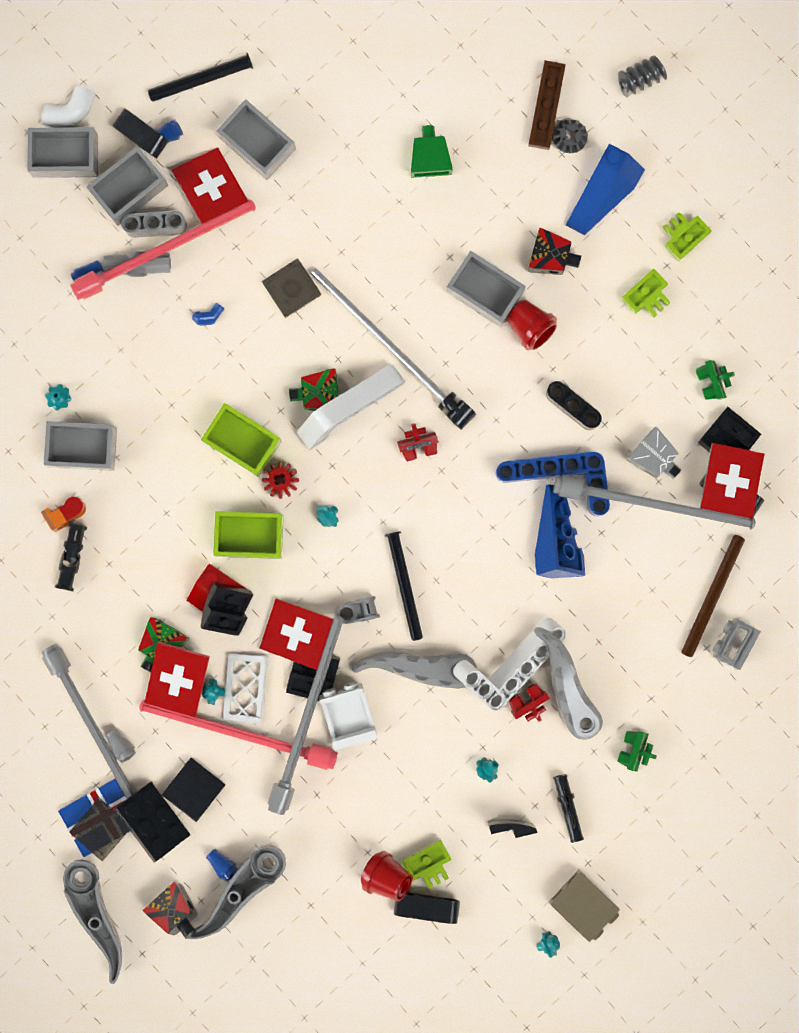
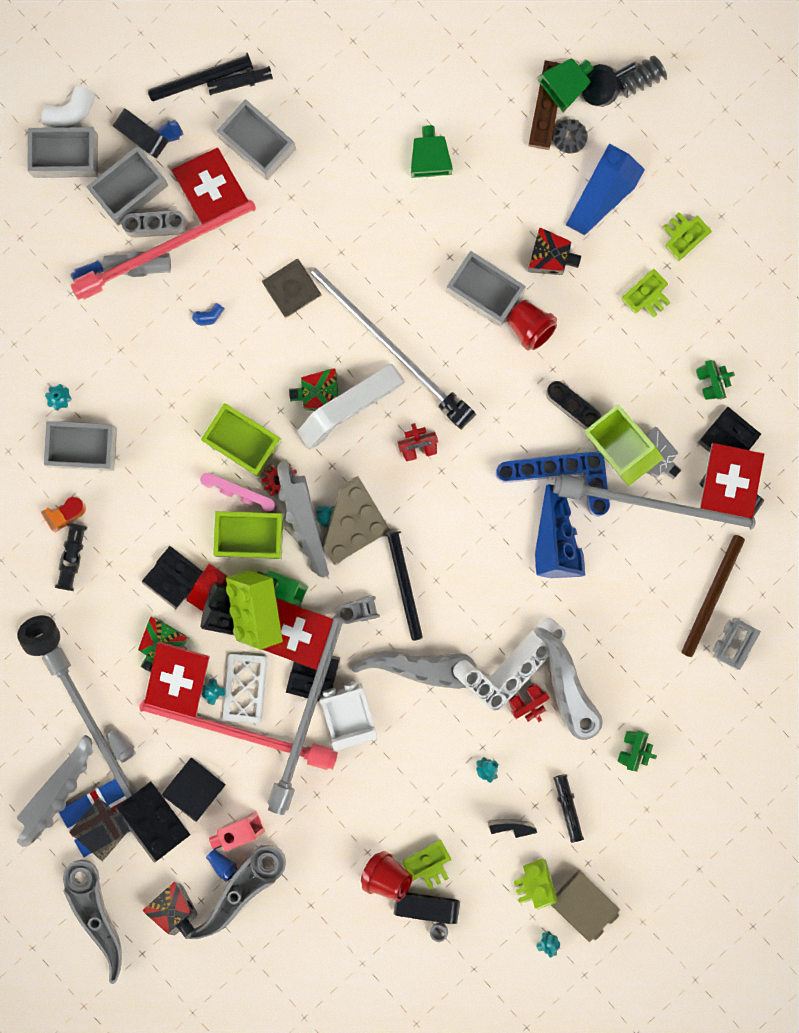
(33, 627): none -> black tyre
(52, 795): none -> light grey animal
(172, 577): none -> black slope
(238, 832): none -> coral torso
(240, 80): none -> black pin
(247, 496): none -> bright pink plate
(254, 609): none -> lime piece
(287, 588): none -> green torso
(301, 515): none -> light grey animal
(353, 522): none -> dark tan plate
(436, 935): none -> light grey hinge
(536, 885): none -> lime hinge
(566, 82): none -> green torso
(606, 84): none -> black piece
(623, 445): none -> lime piece

